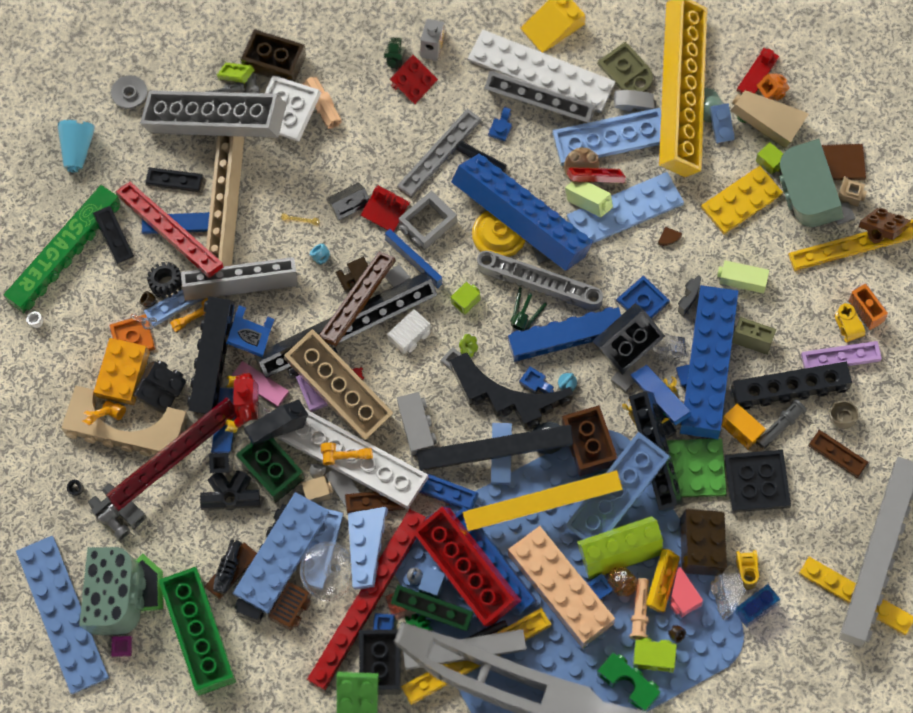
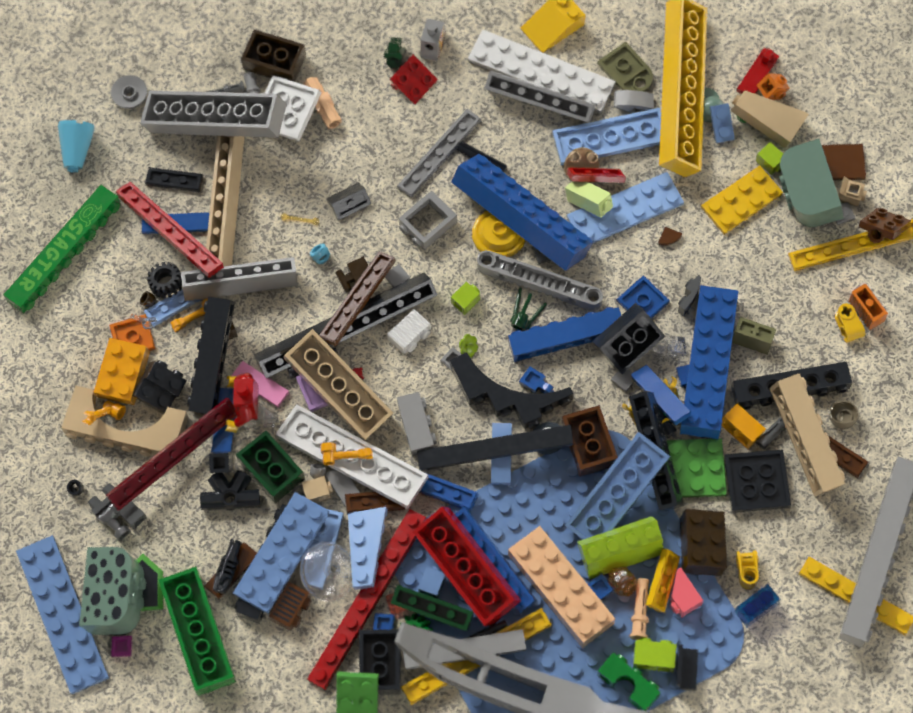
(35, 319): white hinge -> none
(113, 235): black tile -> none
(235, 72): lime plate -> none
(249, 335): blue flag -> none
(277, 422): black slope -> none
(385, 208): red hinge -> none
(412, 257): blue tile -> none
(418, 577): light grey hinge -> none
(500, 127): blue plate -> none
(542, 500): yellow tile -> none
(567, 380): medium azure tile -> none
(677, 633): dark brown hinge -> none
(686, 669): none -> black panel
(728, 592): clear slope -> none
(743, 276): yellowish green brick -> none
(807, 435): none -> tan brick
(853, 354): lavender plate -> none

